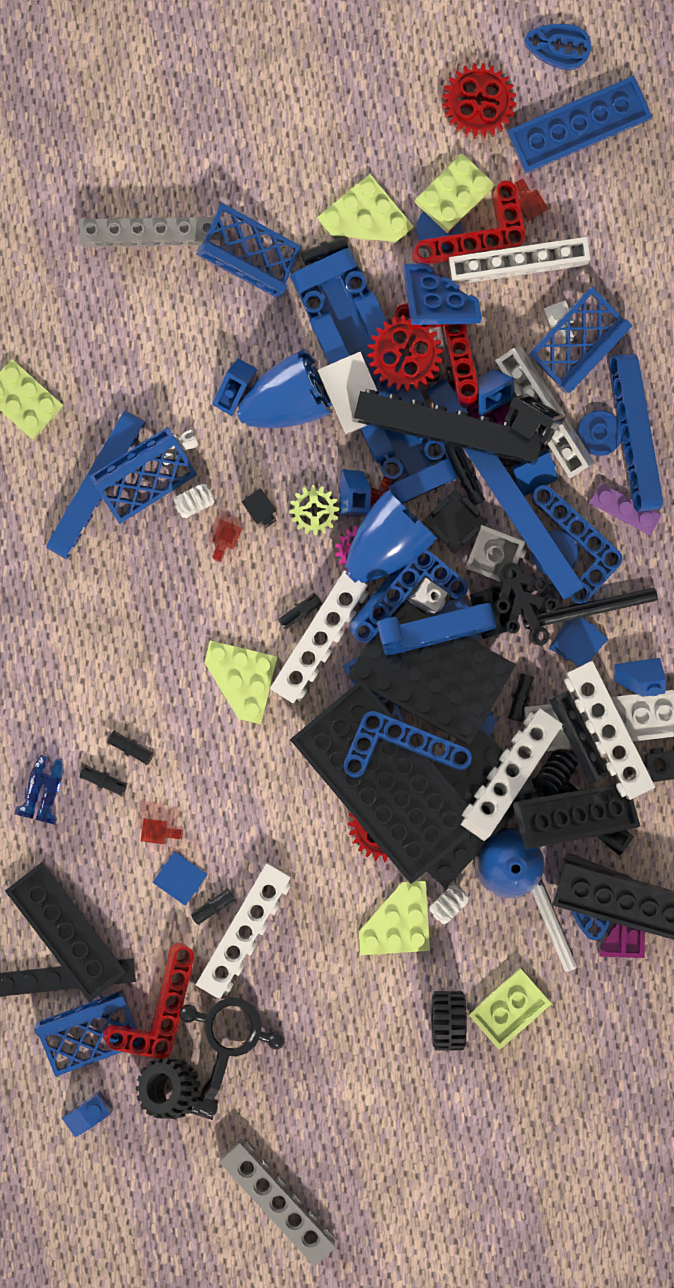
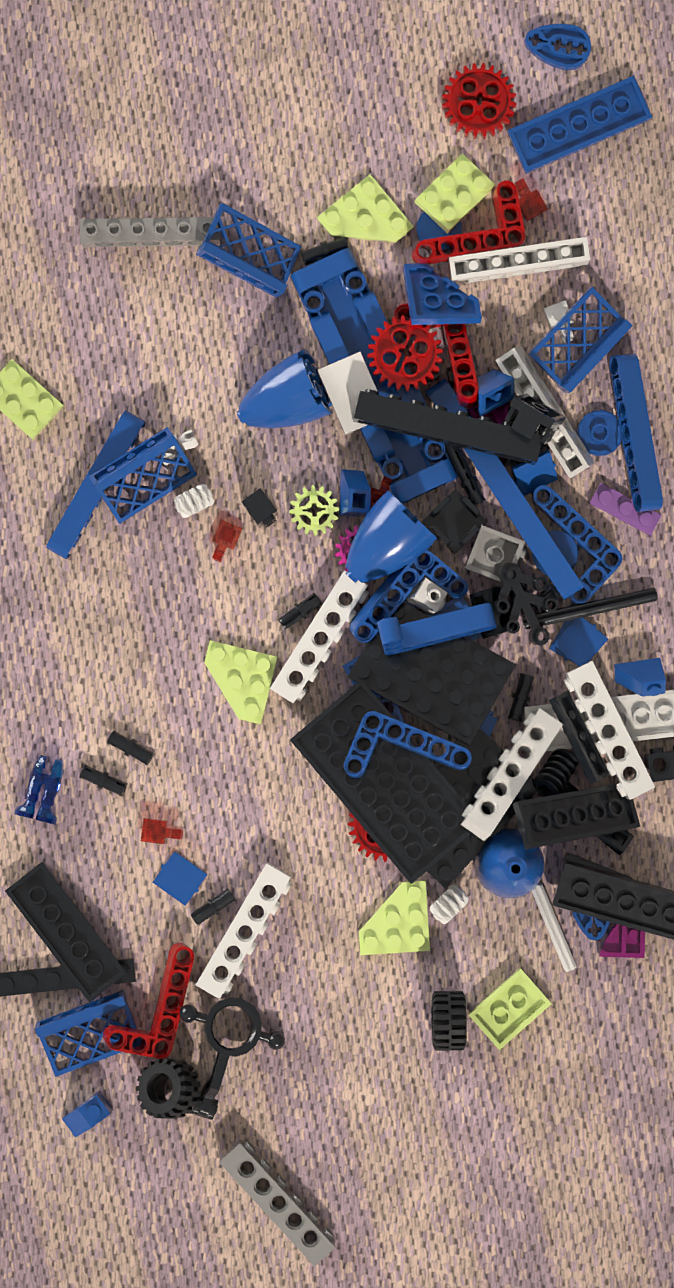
(234, 386): blue slope -> none

